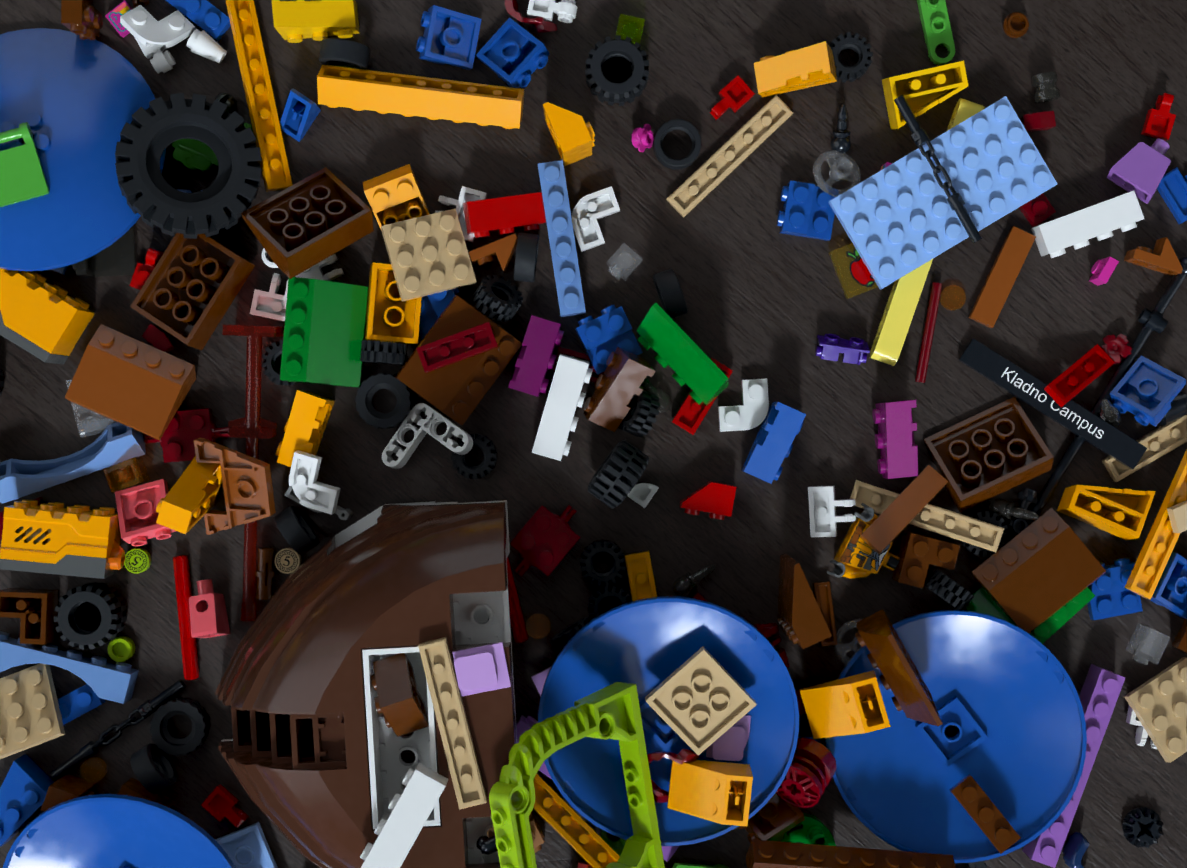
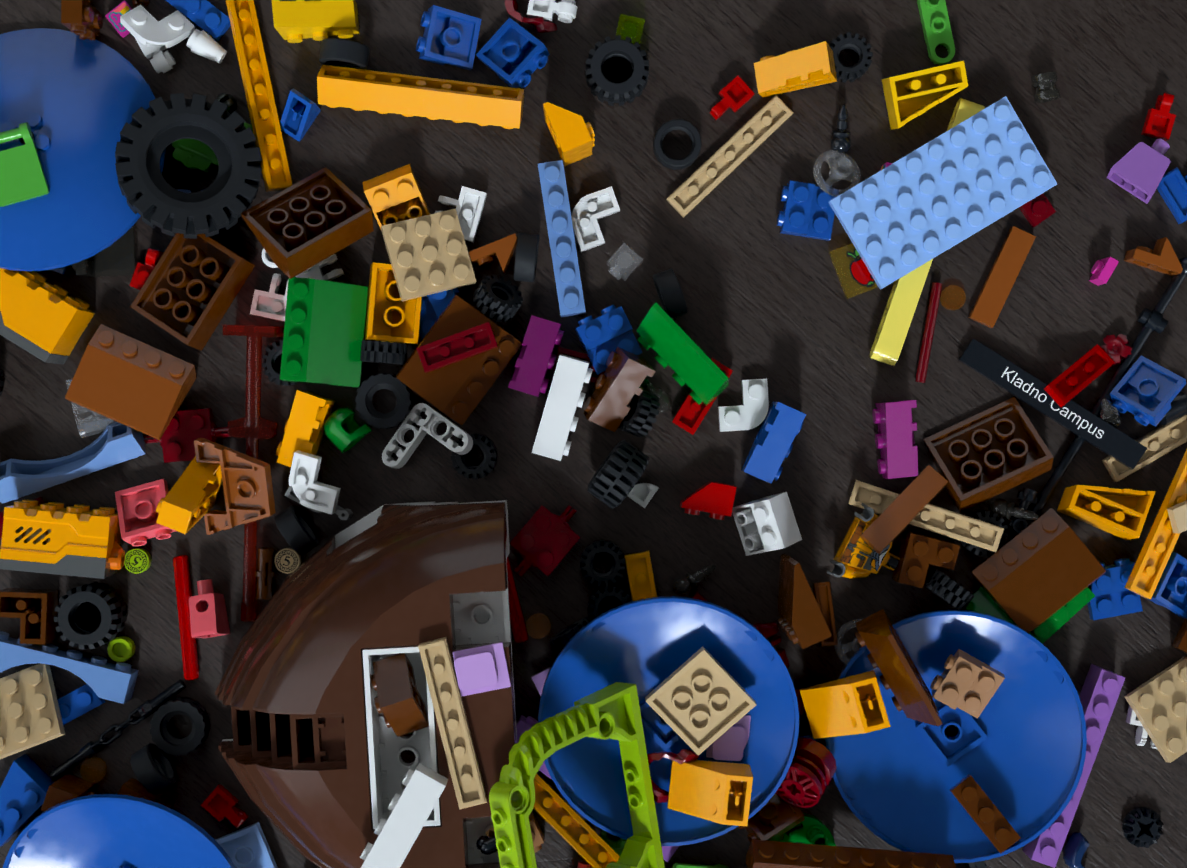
(126, 474): clear orange slope -> none
(159, 338): dark red piece -> none
(338, 435): none -> green helmet
(504, 214): red brick -> none
(642, 138): dark pink plate -> none
(766, 524): none -> white slope
(823, 511): white hinge -> none
(853, 350): dark purple hinge -> none
(920, 137): black piece -> none
(966, 683): none -> medium nougat plate
(1015, 25): reddish brown plate -> none
(1039, 121): dark red piece -> none
(1088, 223): white brick -> none
(1147, 644): clear brick -> none

